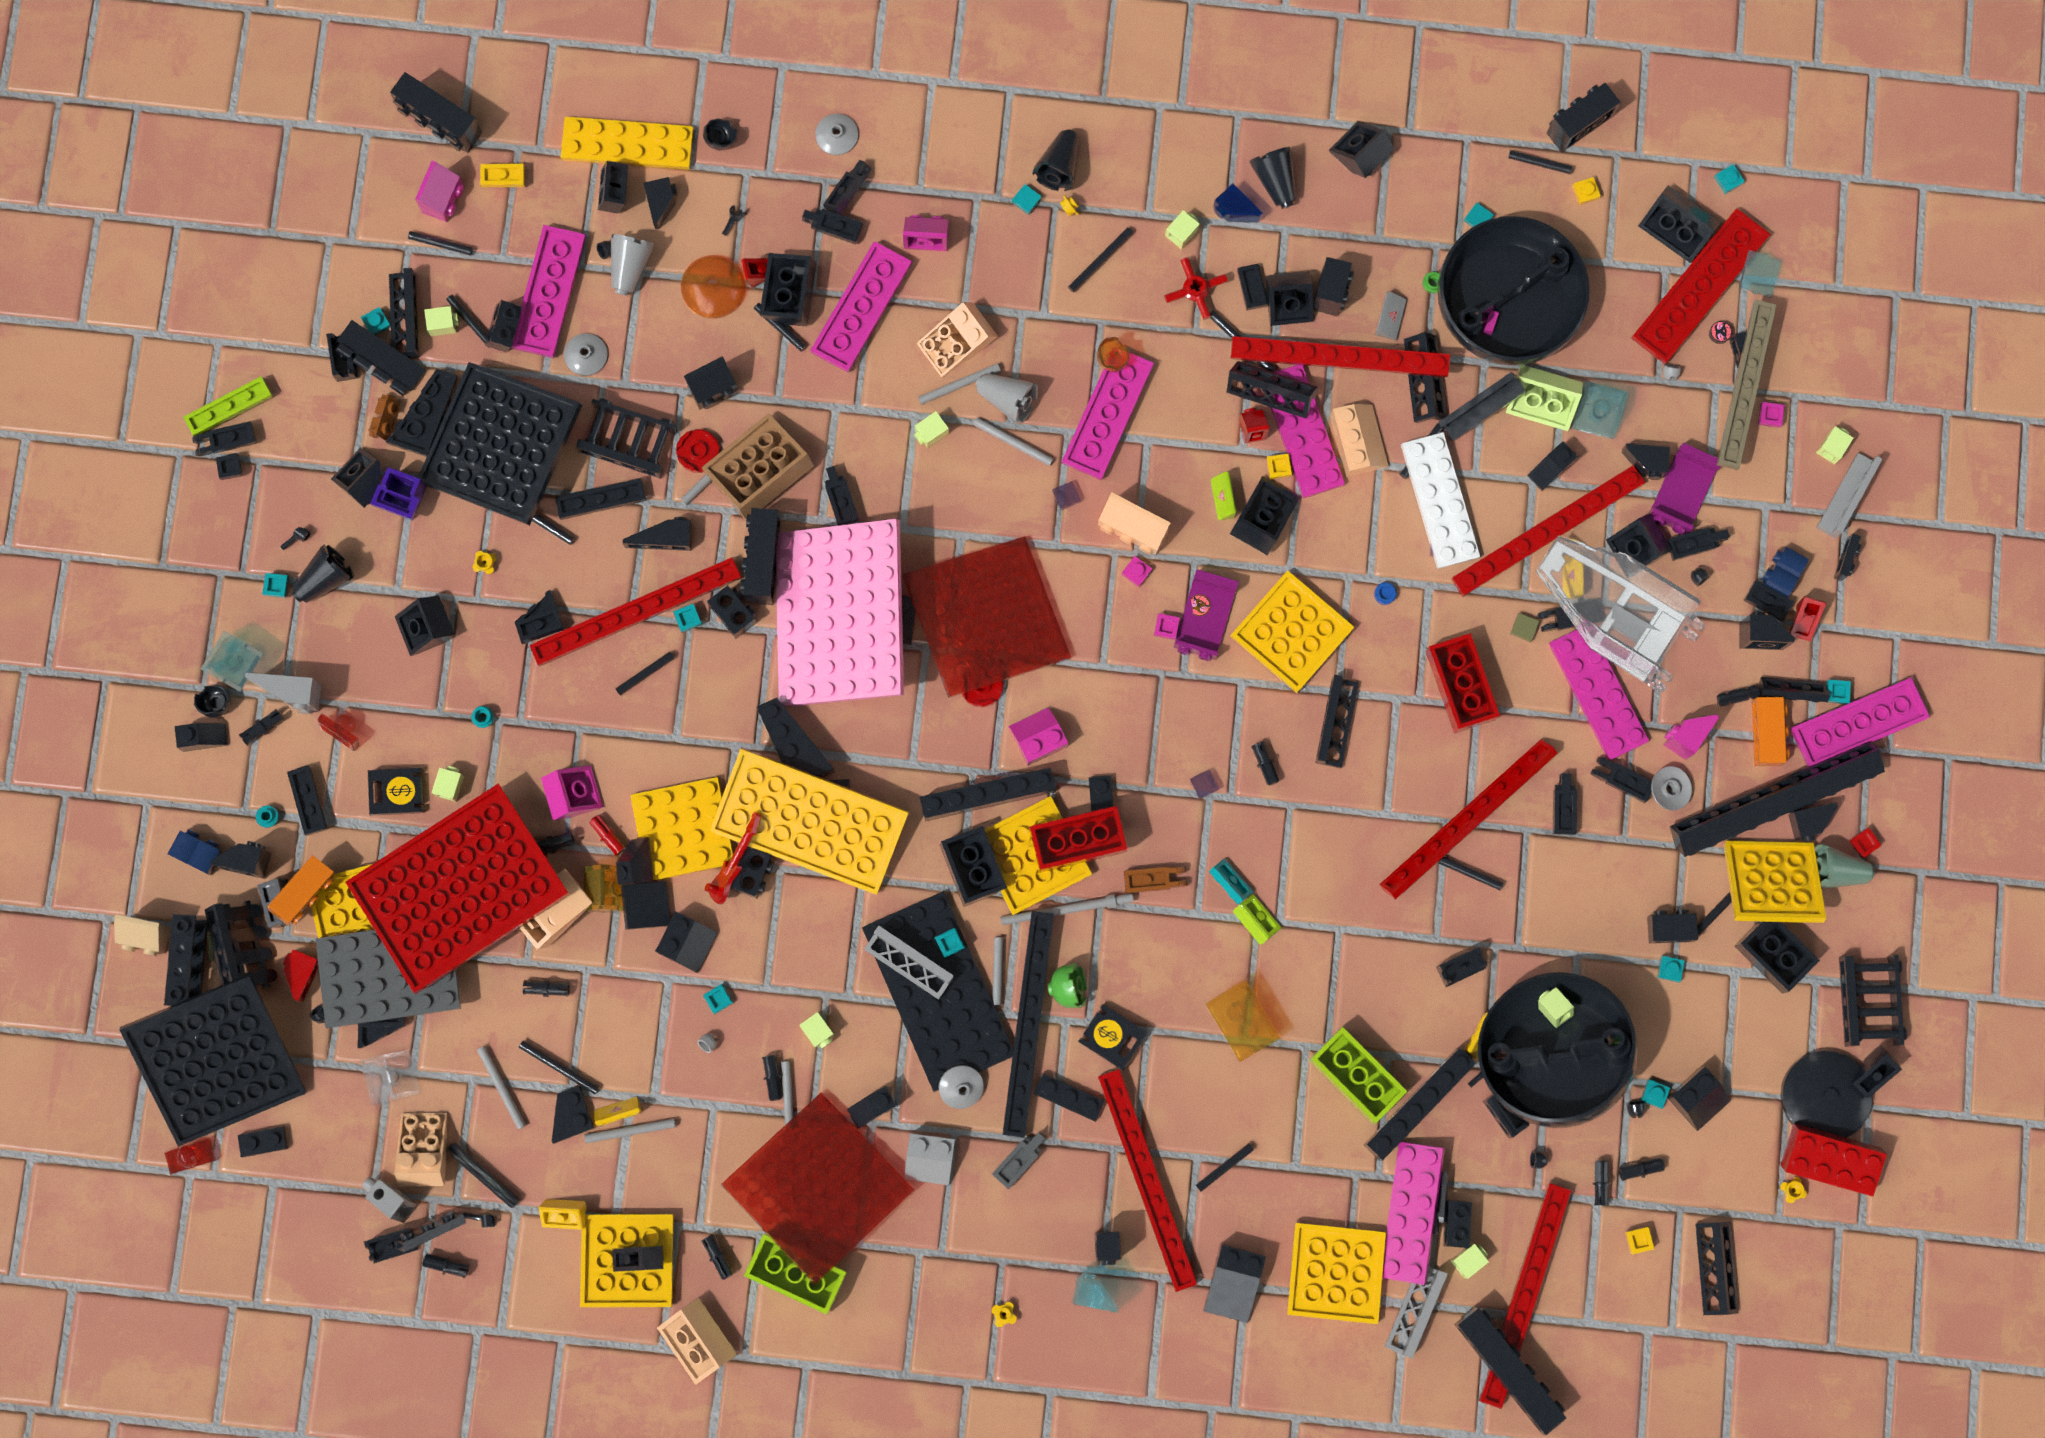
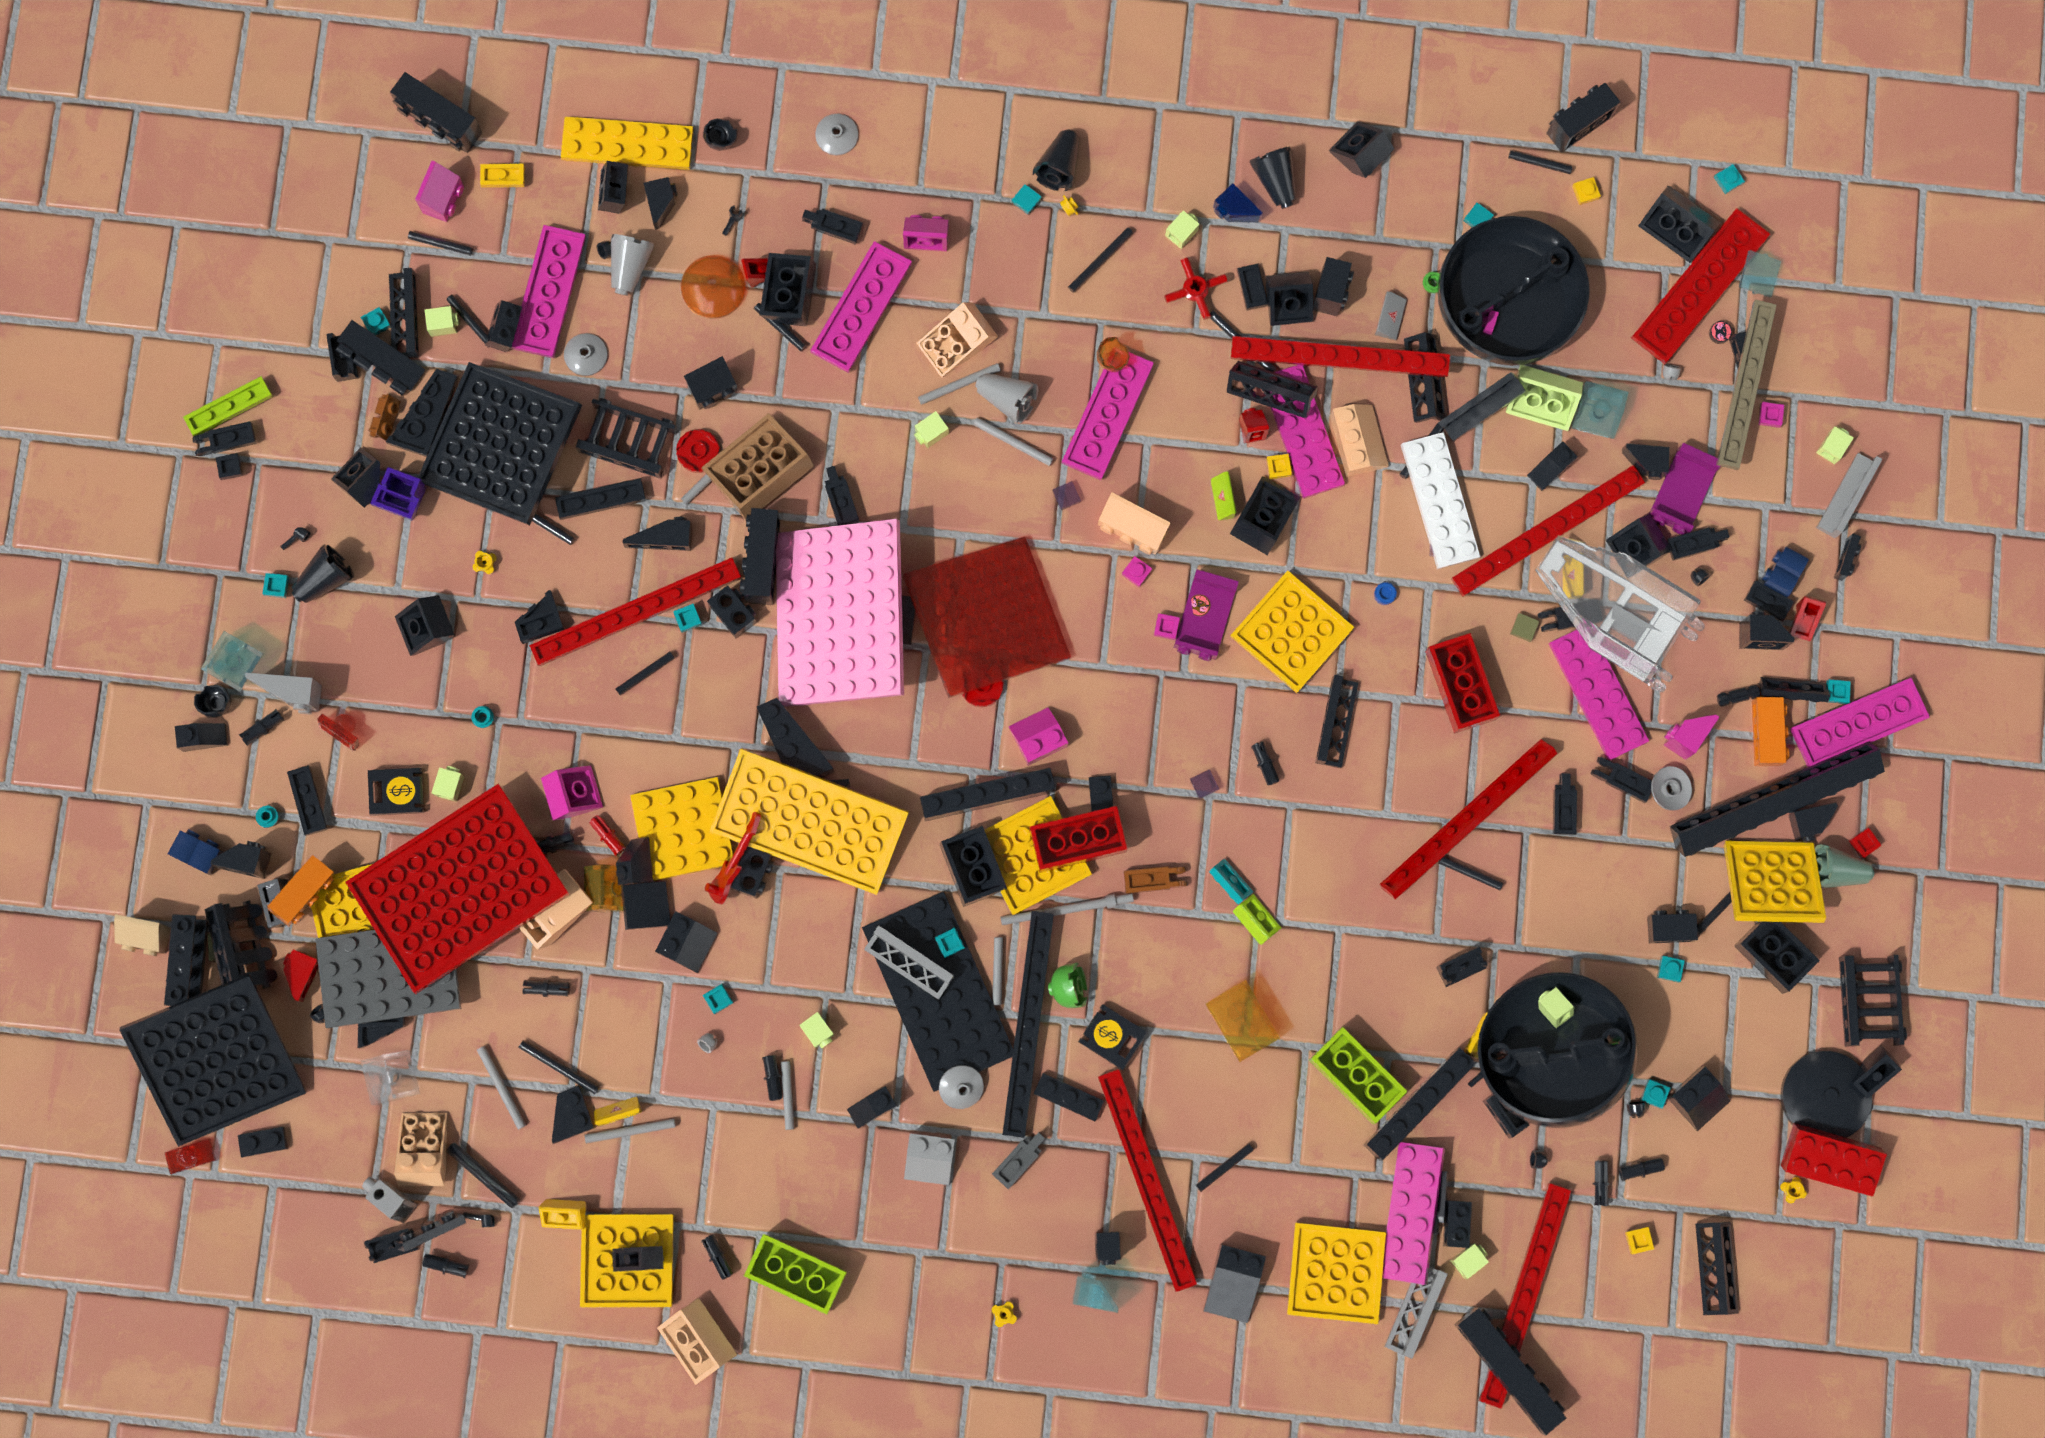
(817, 1188): clear red plate -> none
(847, 188): black hinge -> none

